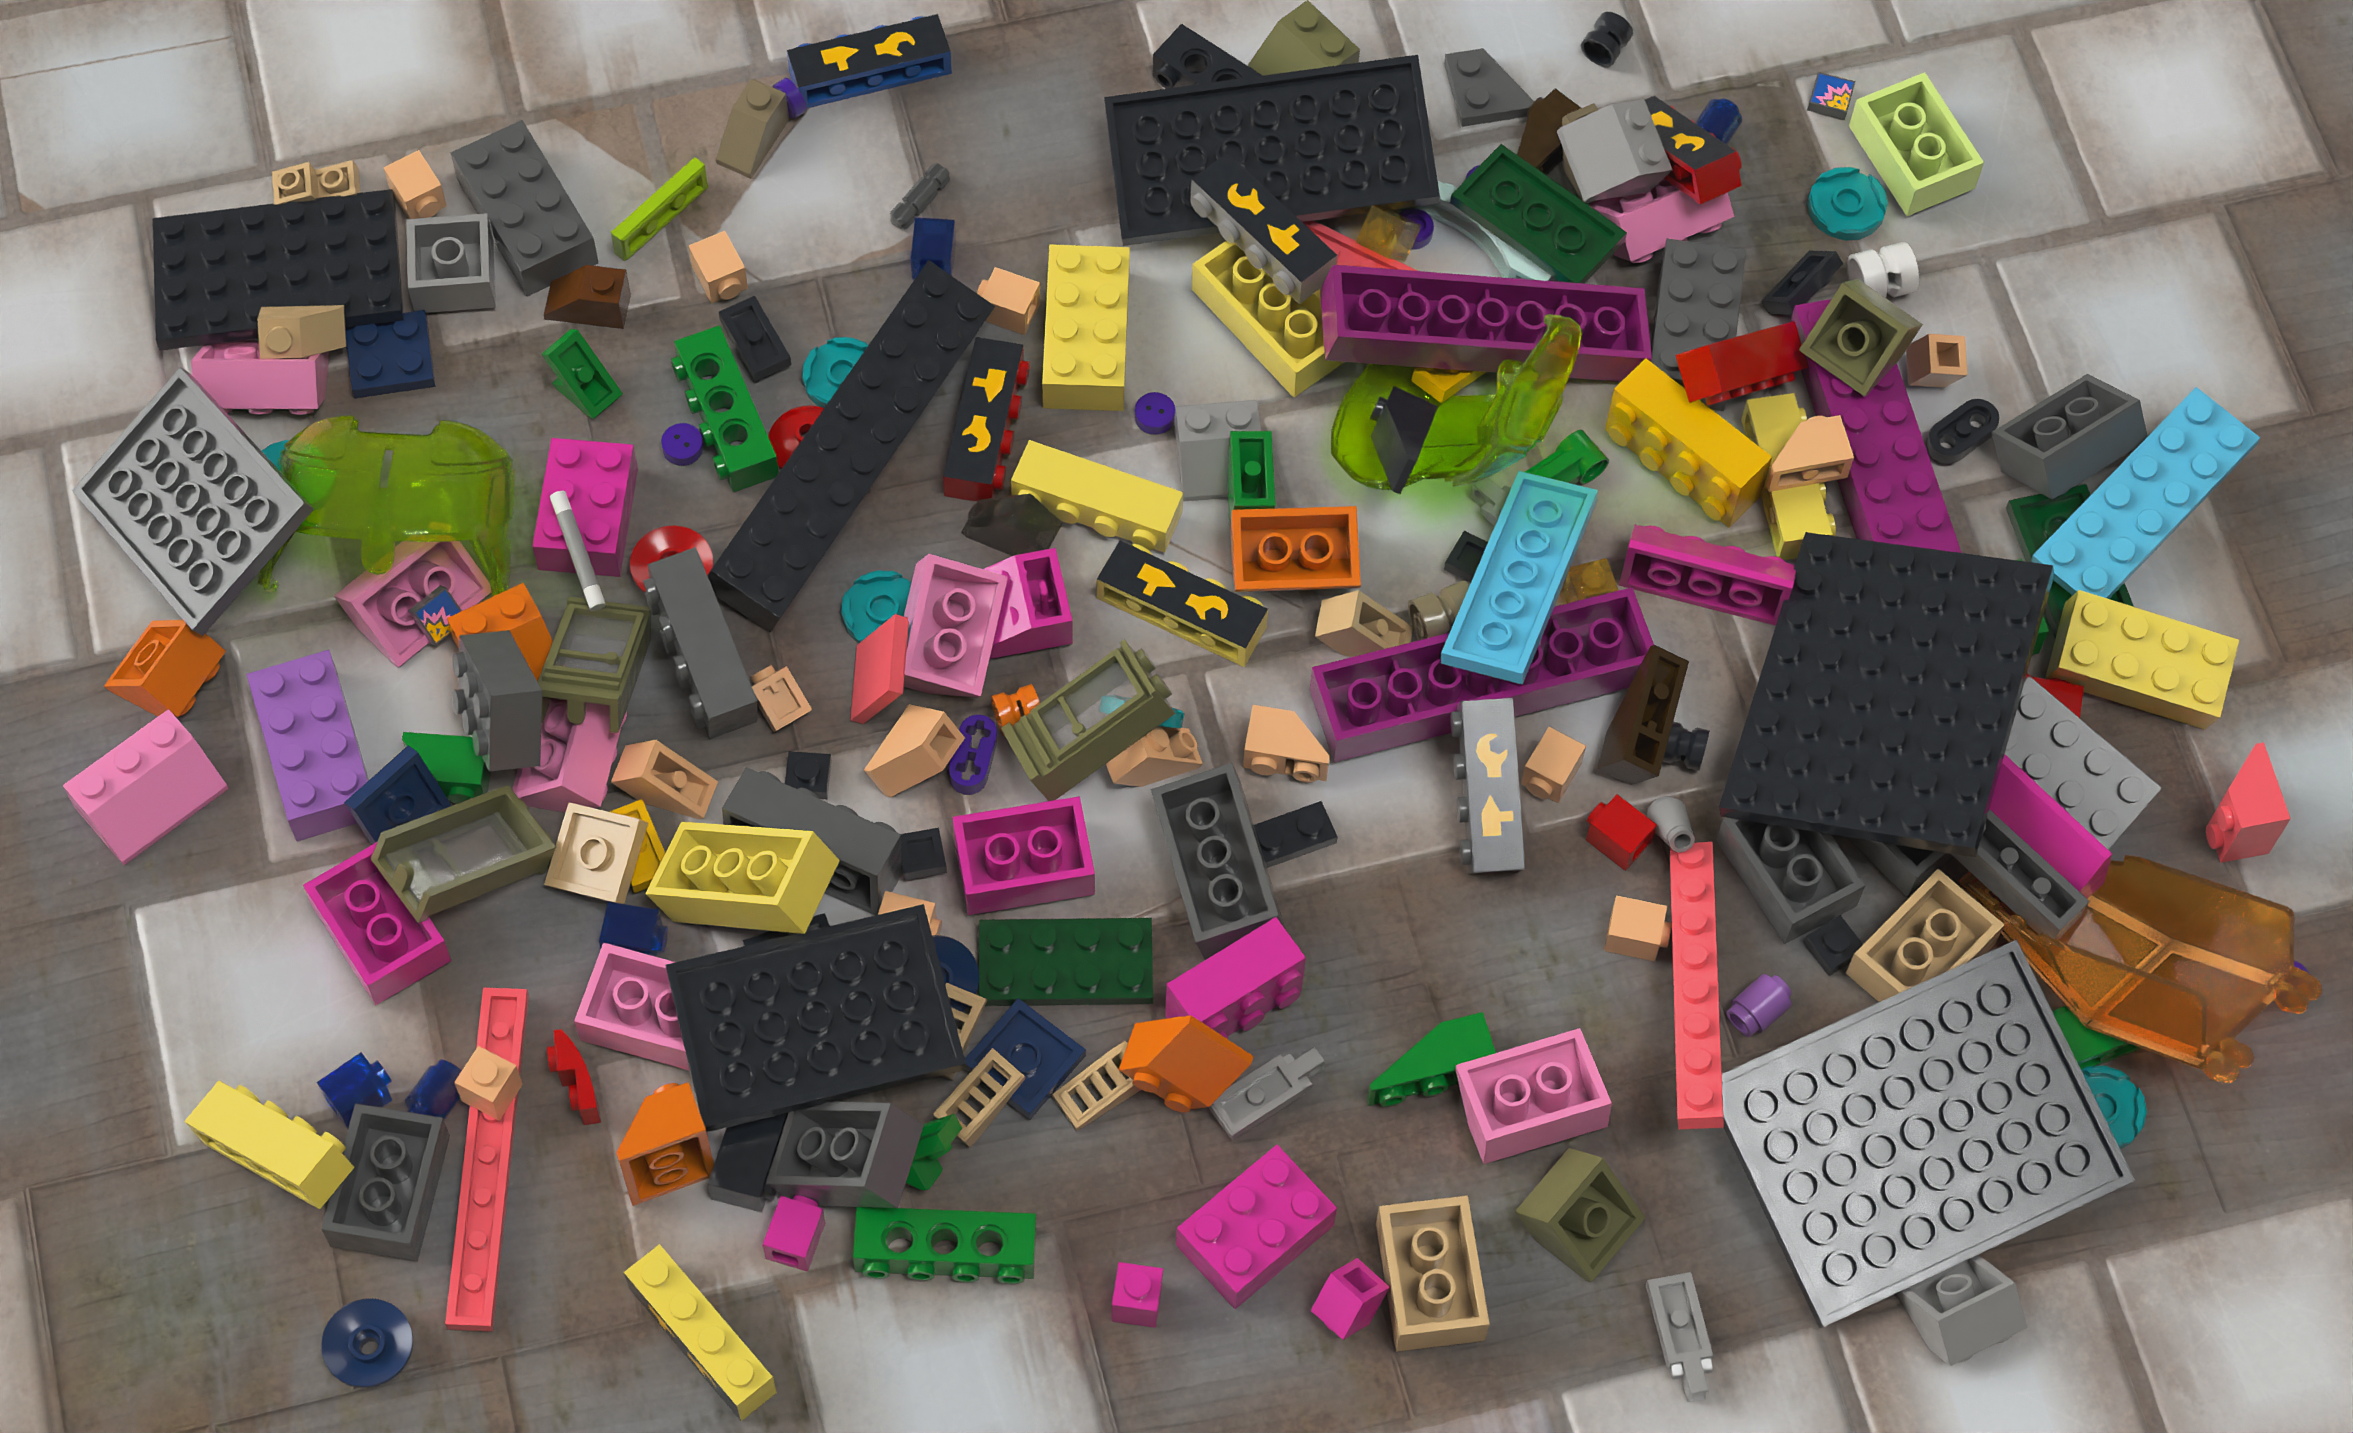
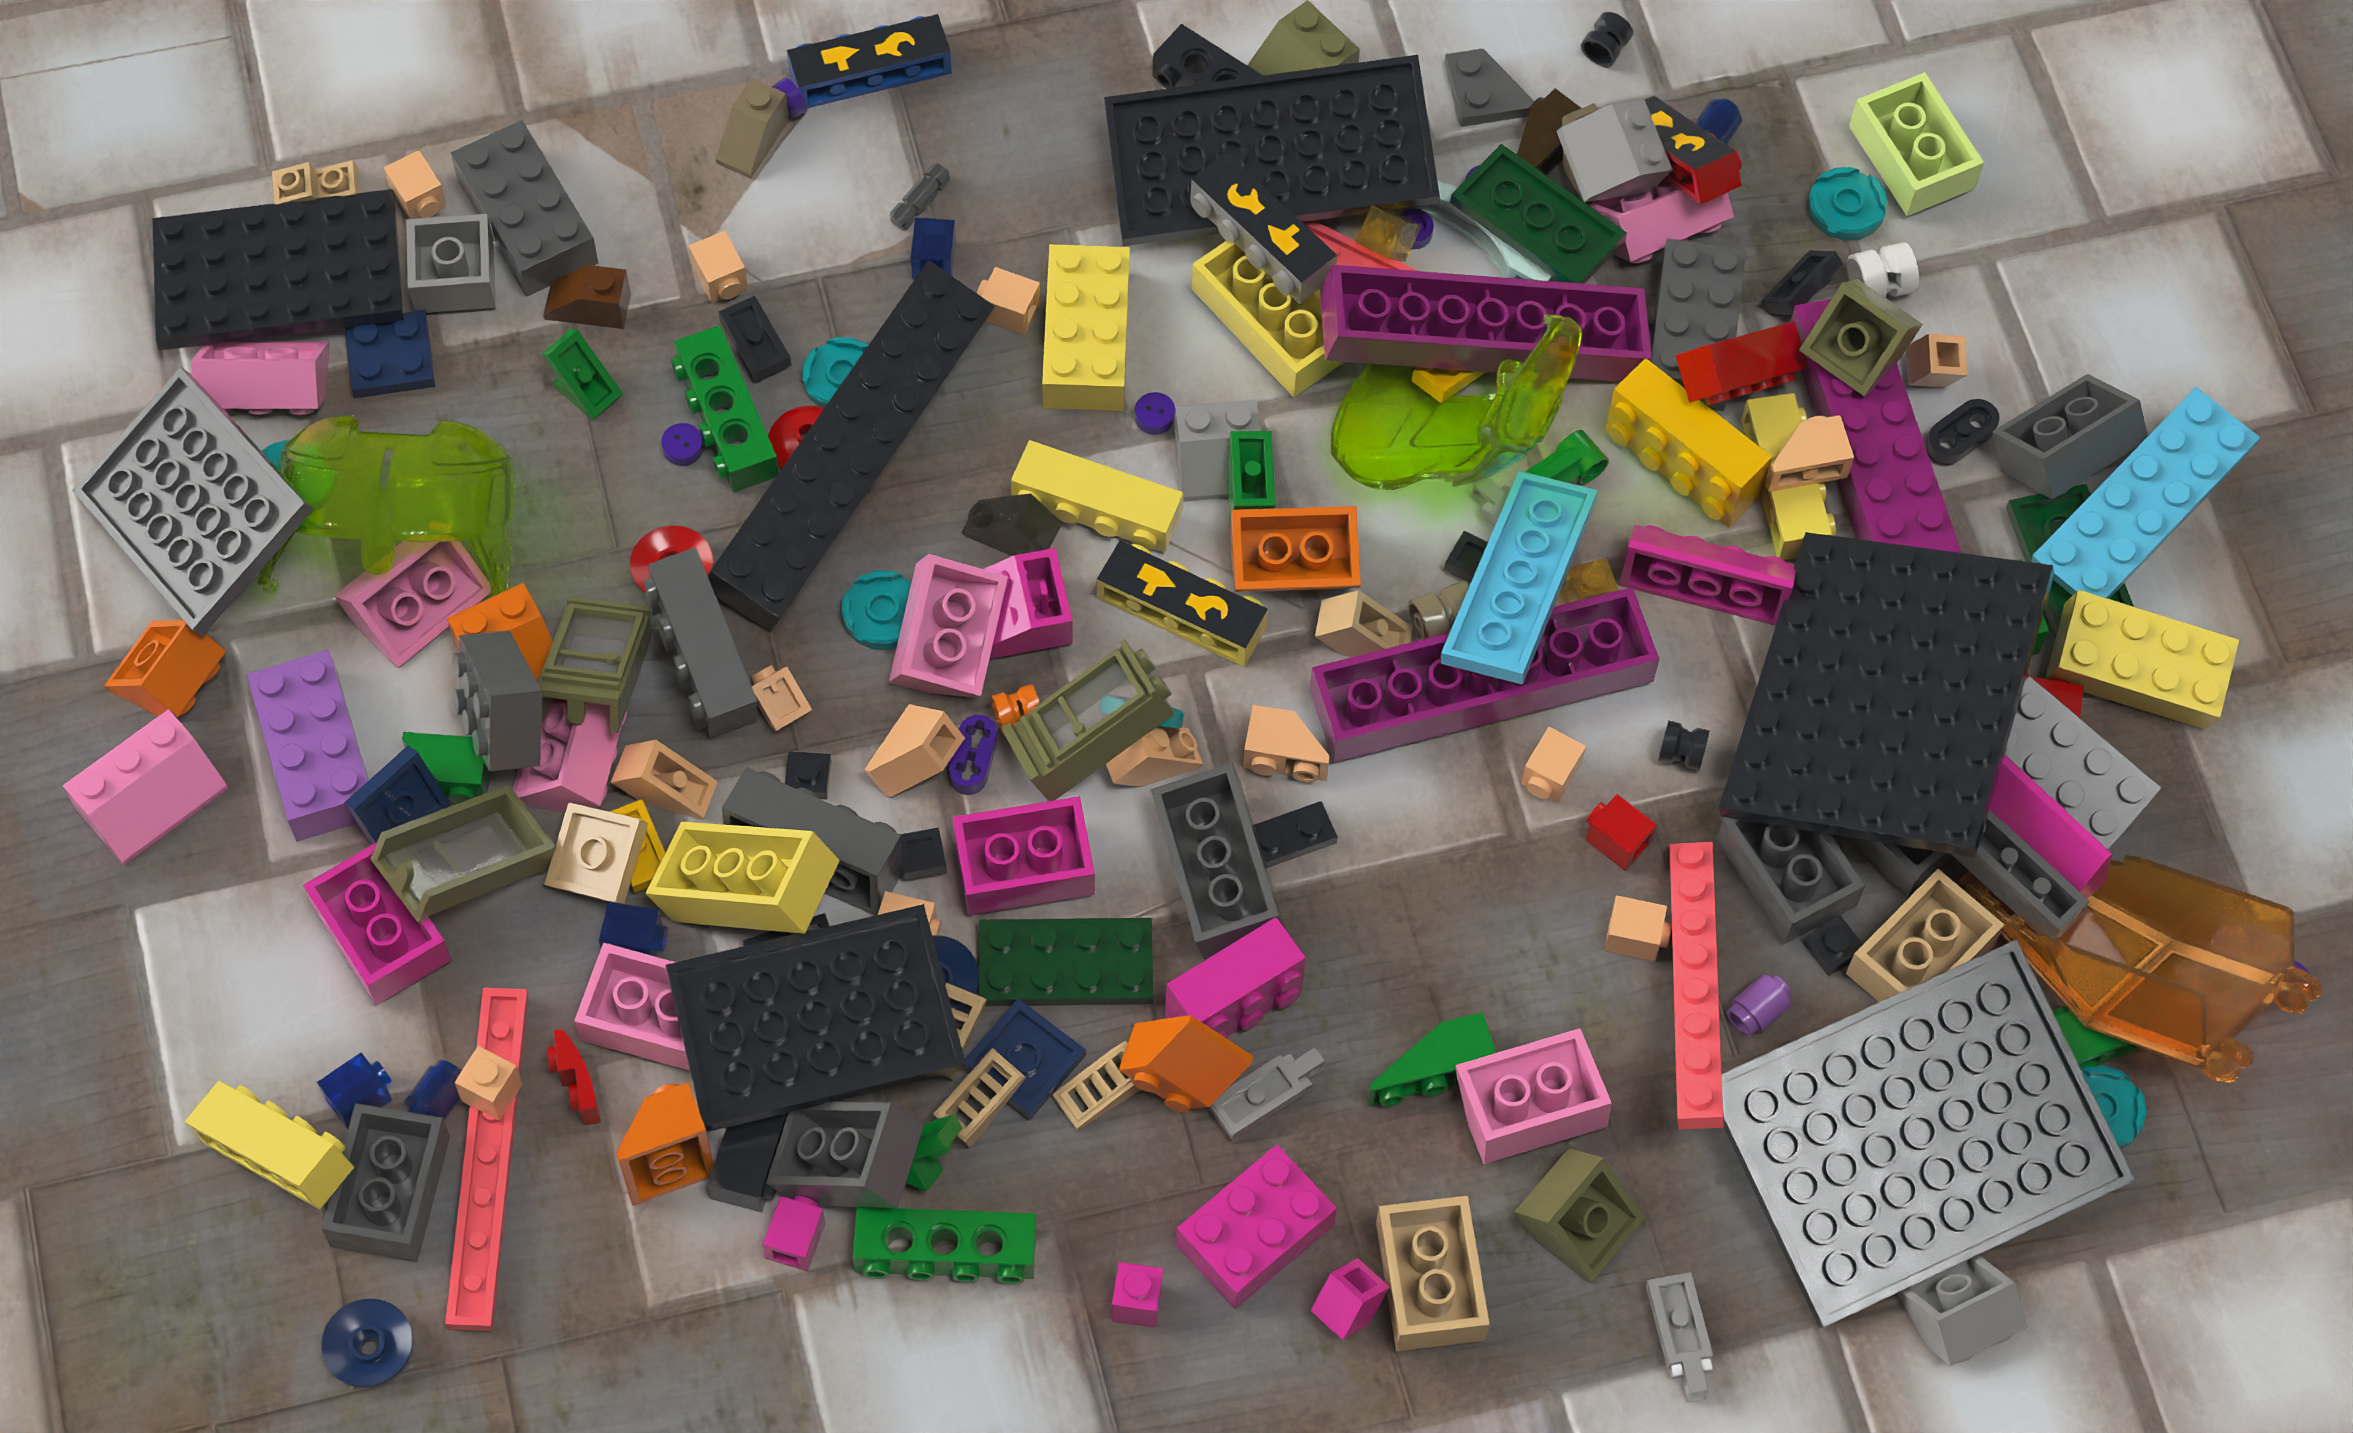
(300, 330): tan slope -> none
(433, 612): tile -> none
(577, 550): light grey bar -> none
(601, 494): dark pink brick -> none
(659, 209): lime tile -> none
(700, 1332): light yellow brick -> none
(879, 669): coral tile -> none
(984, 420): black brick -> none
(1400, 433): black slope -> none
(1490, 786): brick -> none
(1644, 719): dark brown slope -> none
(1672, 823): light grey cone -> none
(1831, 95): tile -> none
(2250, 811): coral slope -> none

